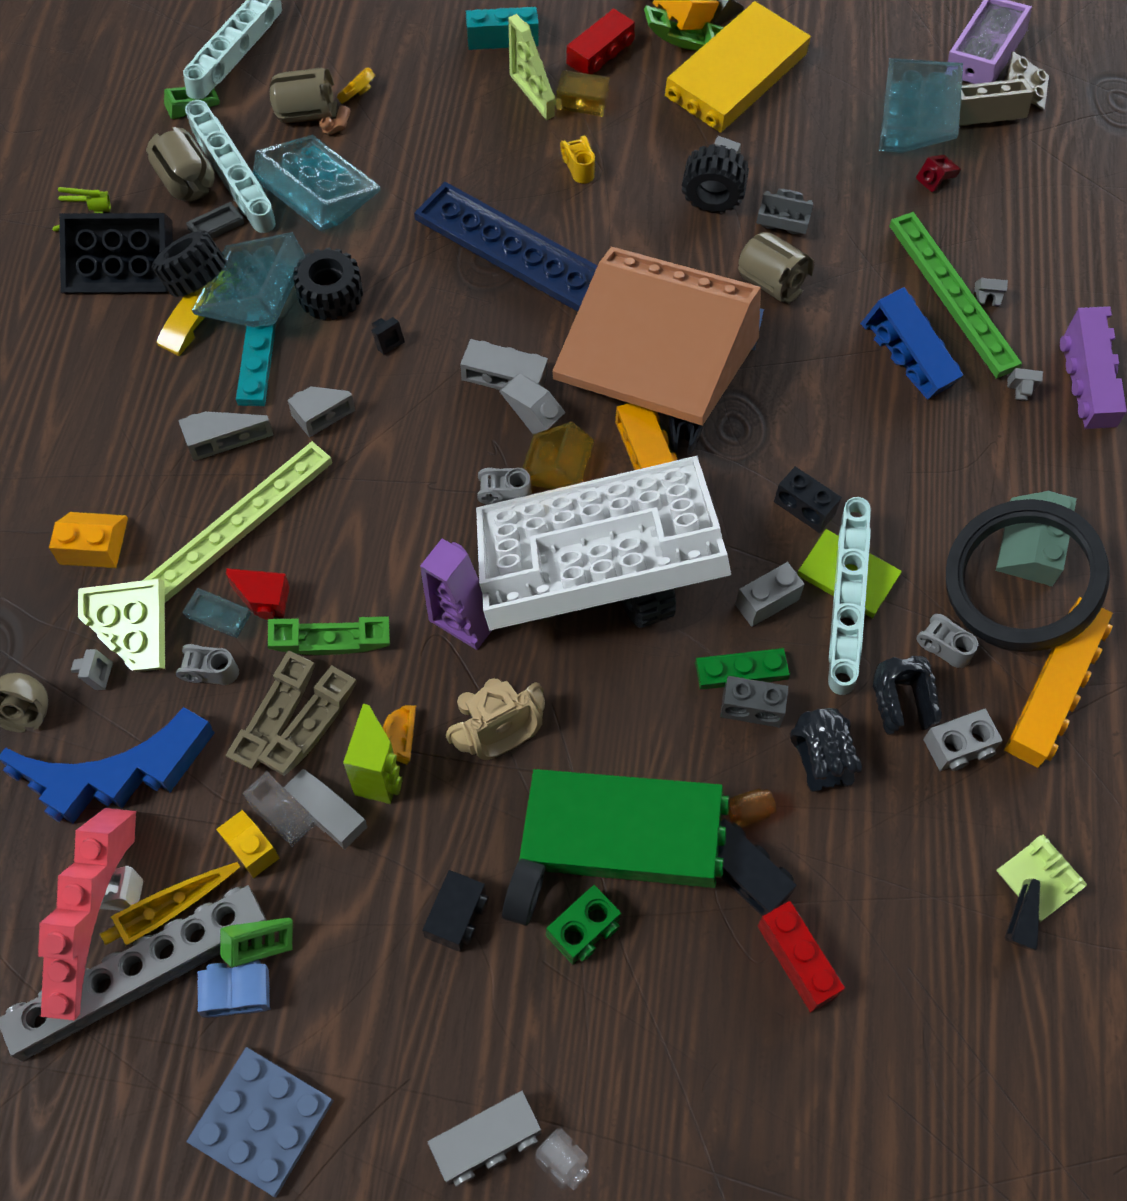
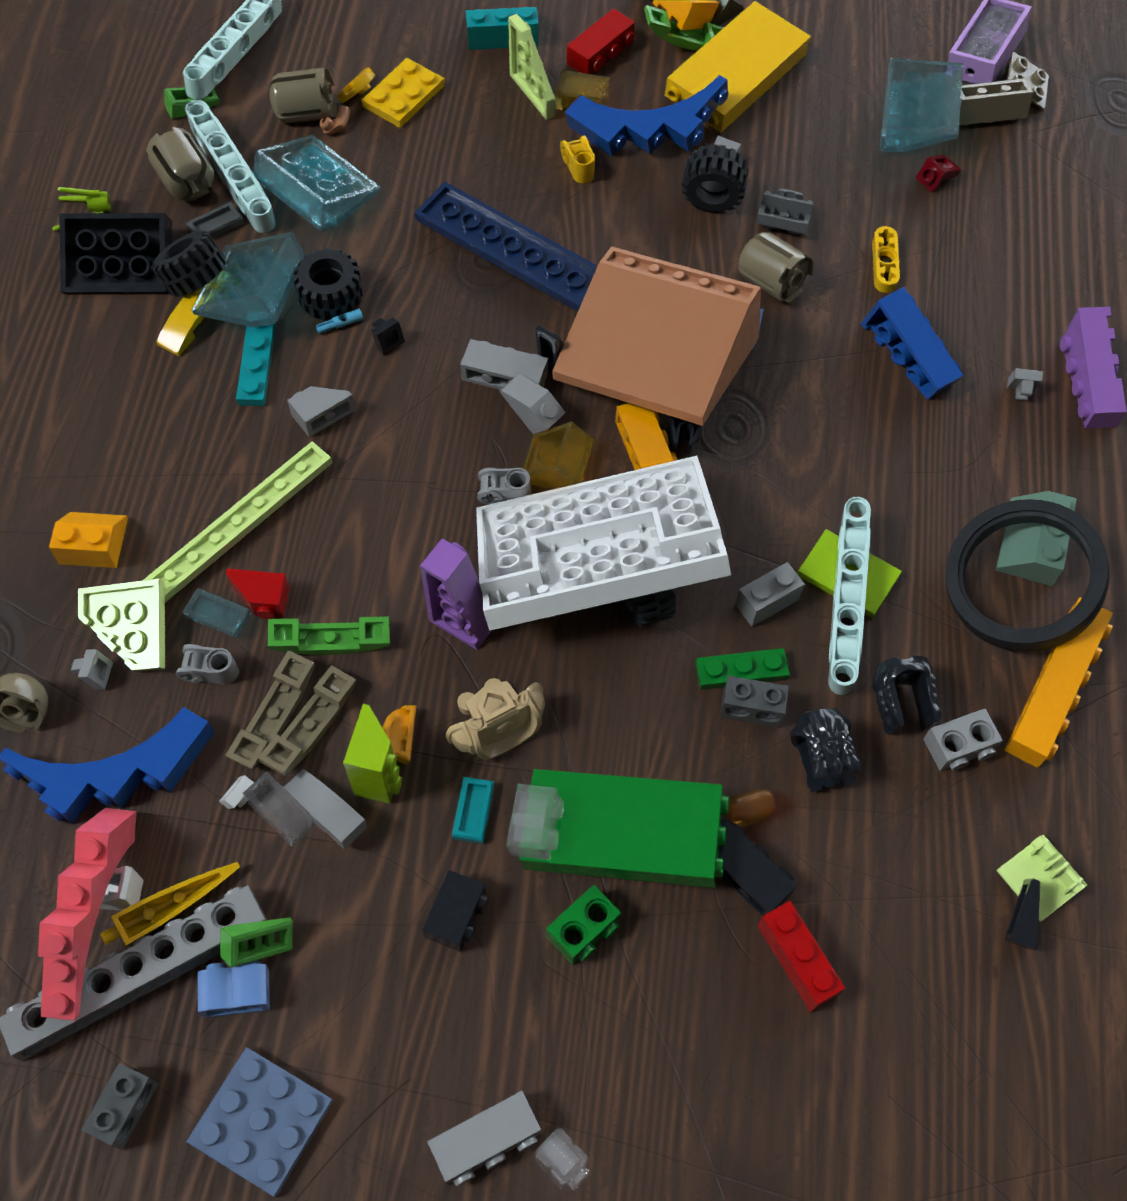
(120, 1106): none -> dark grey brick
(218, 432): light grey slope -> none
(234, 795): none -> white plate
(248, 843): yellow slope -> none
(350, 317): none -> medium azure pin
(403, 92): none -> yellow plate
(473, 810): none -> teal tile
(523, 892): black tyre -> none
(534, 822): none -> clear brick
(548, 345): none -> black slope
(647, 129): none -> blue arch
(807, 499): black brick -> none
(881, 267): none -> yellow beam
(947, 640): light grey piece -> none
(955, 295): bright green plate -> none
(992, 287): light grey tile -> none

